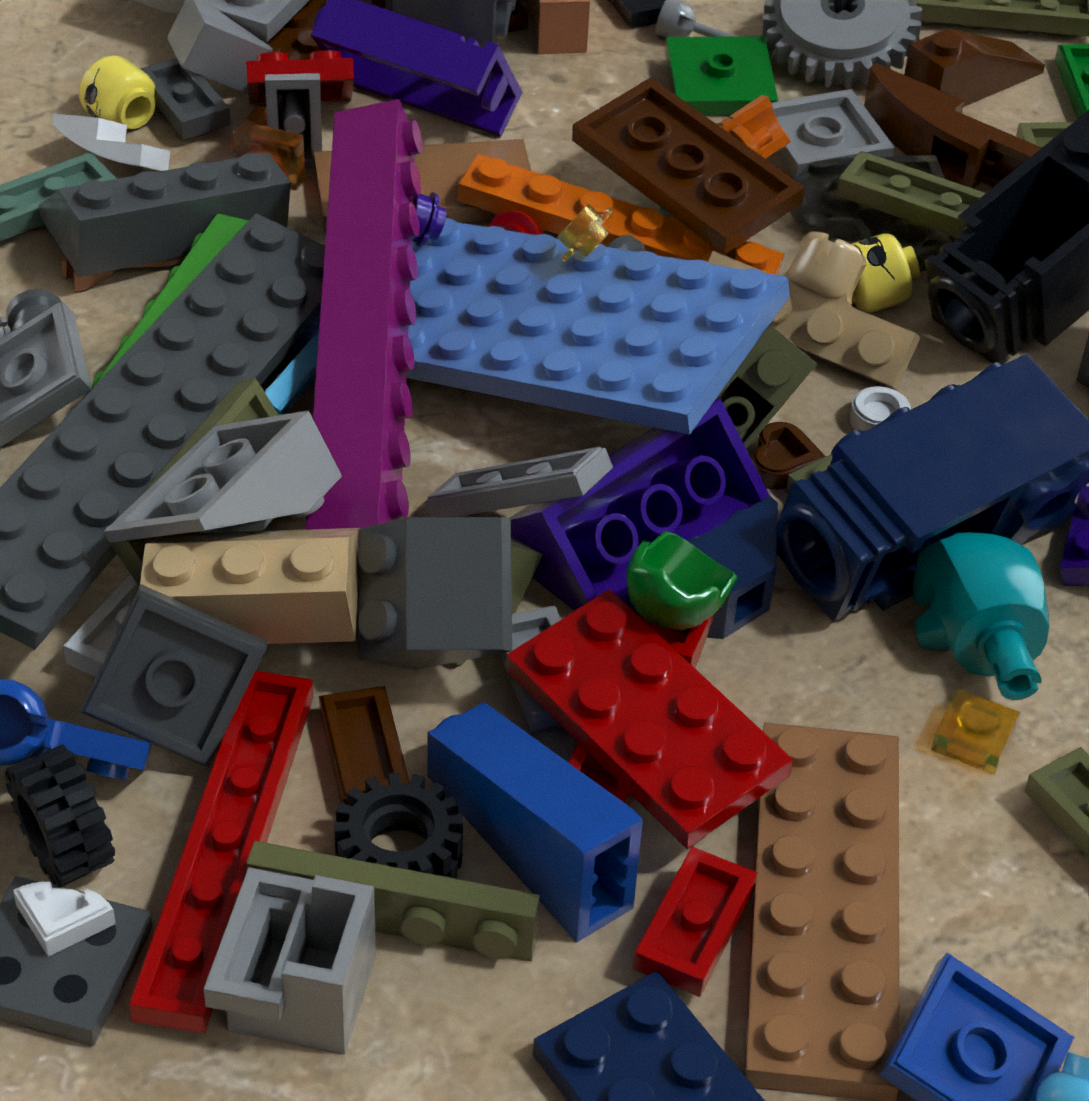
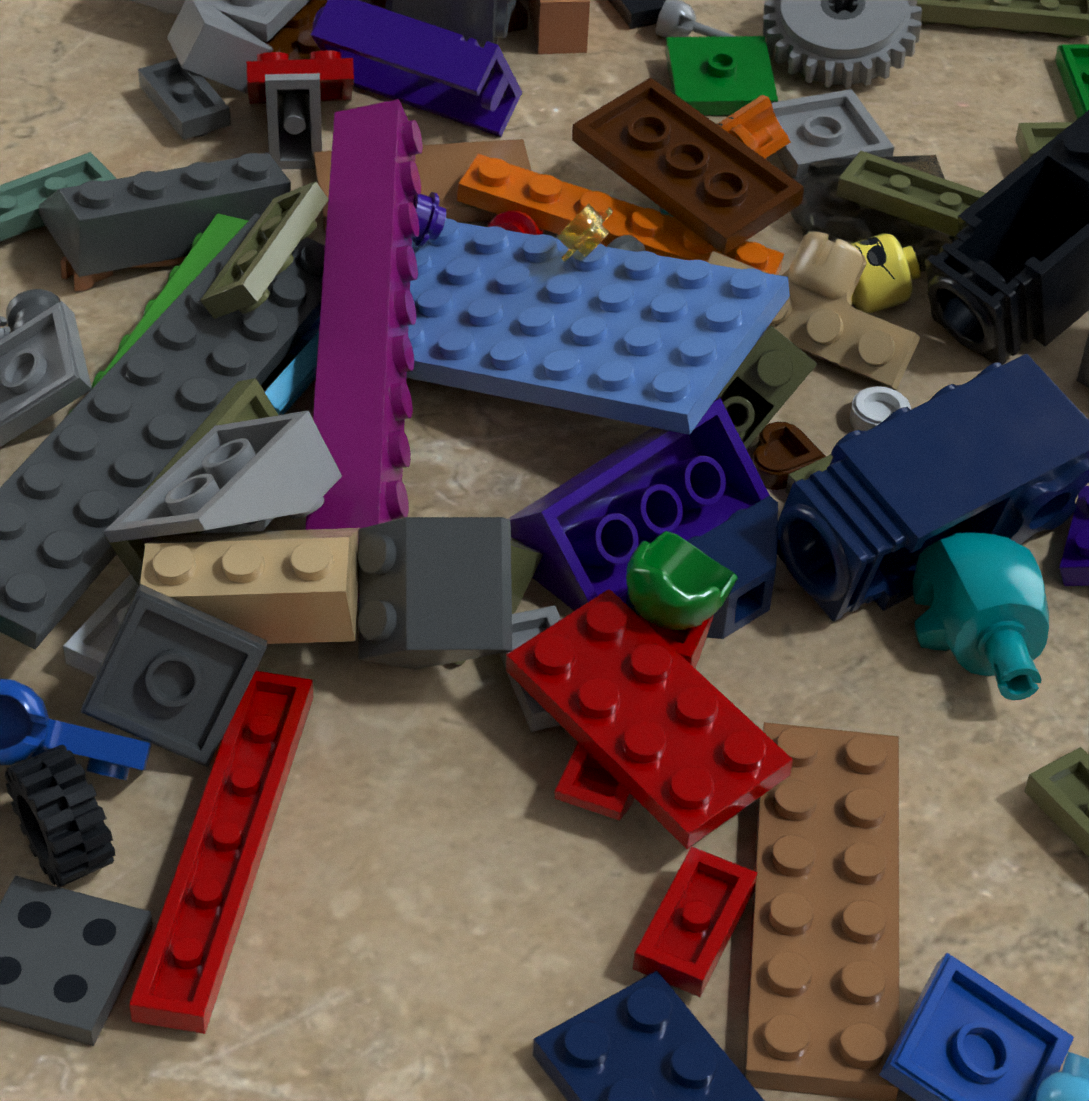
(62, 914): white tile -> none
(108, 141): white slope -> none
(118, 92): light yellow head -> none
(265, 252): none -> olive plate
(283, 146): clear orange bracket -> none
(295, 959): light grey plate -> none
(361, 738): reddish brown tile -> none
(401, 808): black tyre -> none
(422, 904): olive plate -> none
(519, 483): light grey tile -> none
(540, 817): blue slope -> none
(932, 123): reddish brown slope -> none
(969, 64): reddish brown slope -> none
(975, 731): clear yellow plate -> none

